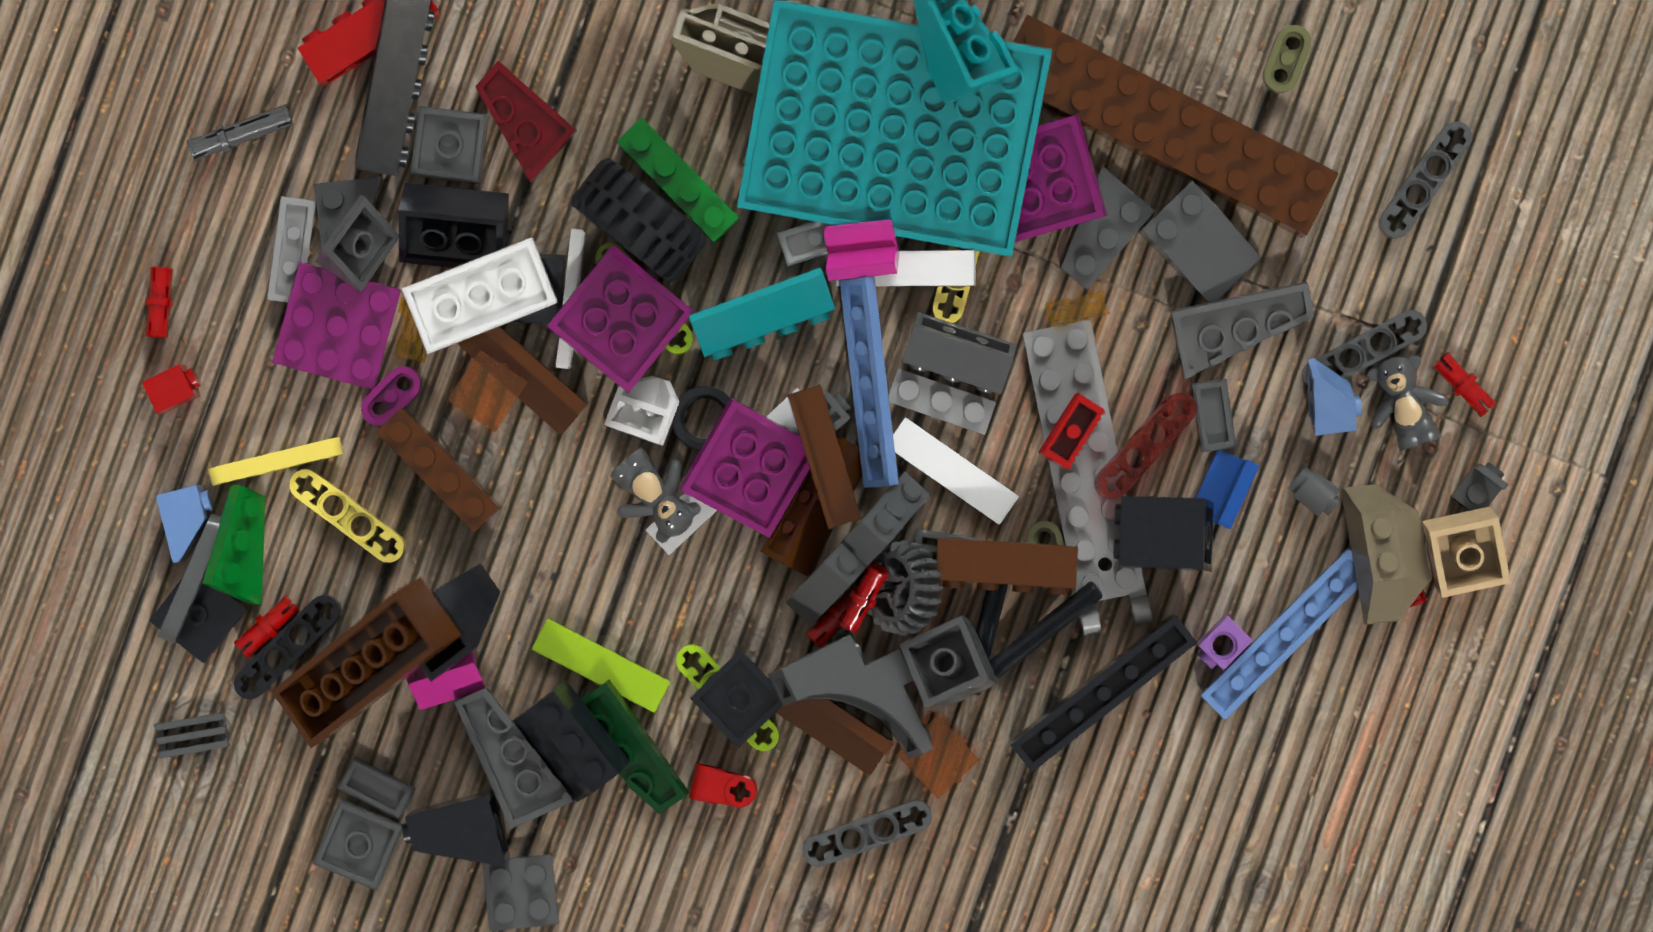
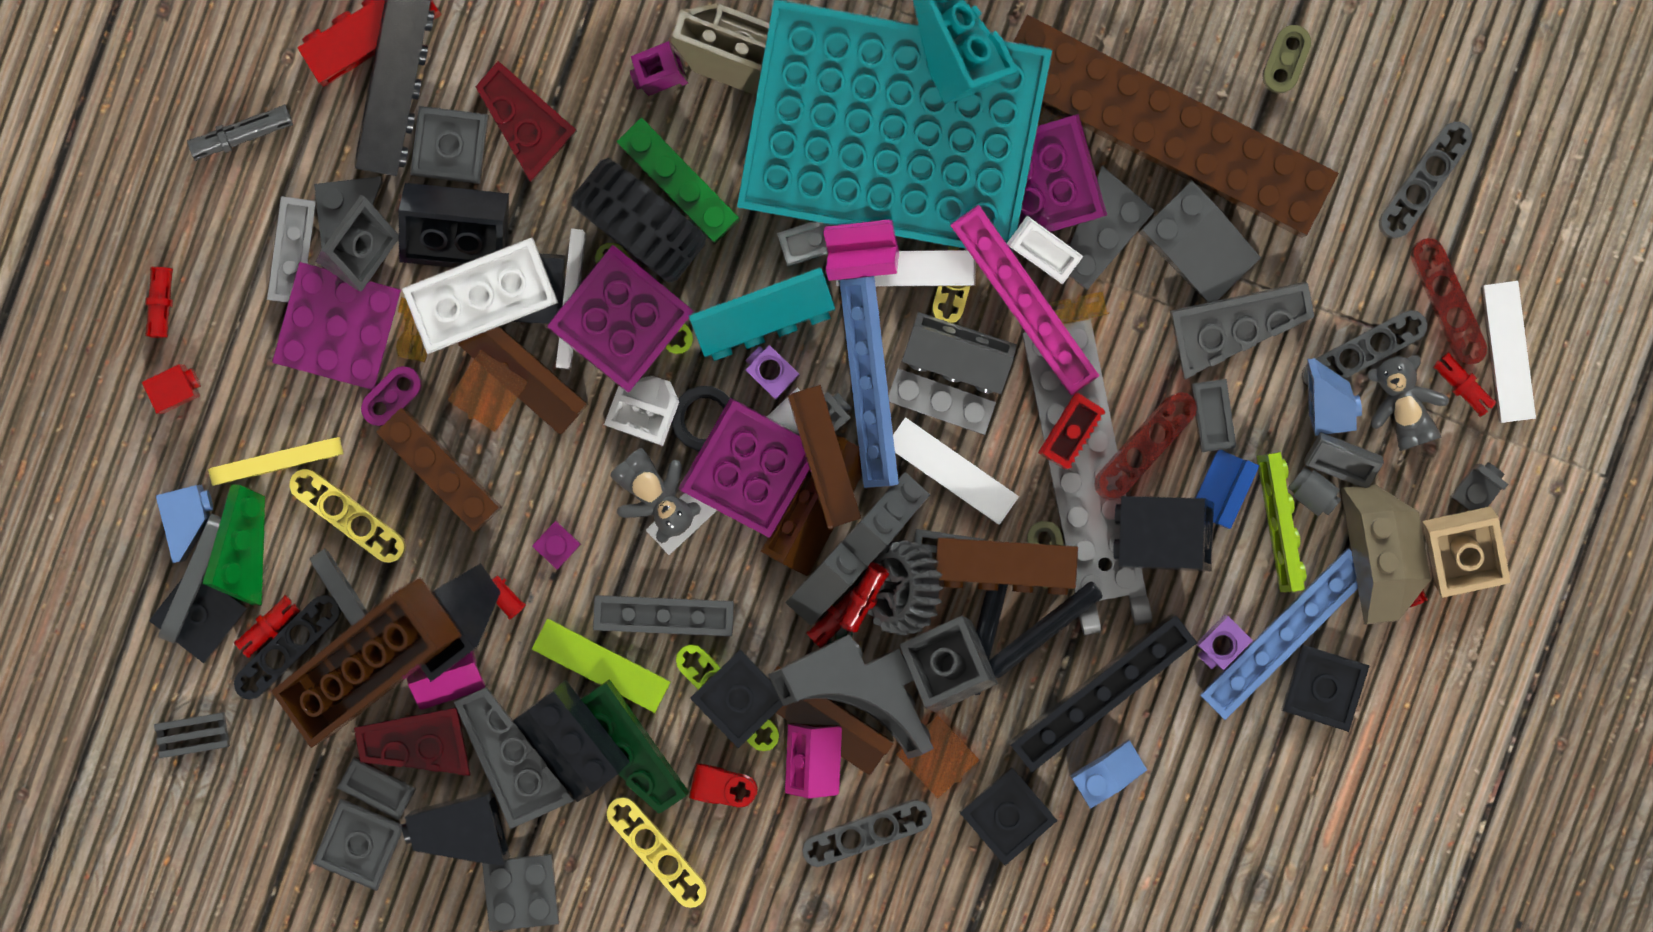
(338, 586): none -> dark grey beam
(418, 741): none -> dark red wing
(507, 600): none -> red pin
(556, 545): none -> magenta plate
(652, 855): none -> light yellow beam
(656, 59): none -> magenta brick
(663, 615): none -> dark grey plate
(782, 382): none -> medium lavender brick
(813, 760): none -> dark pink panel
(1008, 816): none -> black plate
(1024, 300): none -> dark pink tile
(1044, 250): none -> white tile
(1108, 774): none -> medium blue slope
(1283, 534): none -> lime plate
(1325, 688): none -> black plate
(1344, 460): none -> dark grey tile
(1442, 304): none -> clear red beam
(1508, 351): none -> white tile

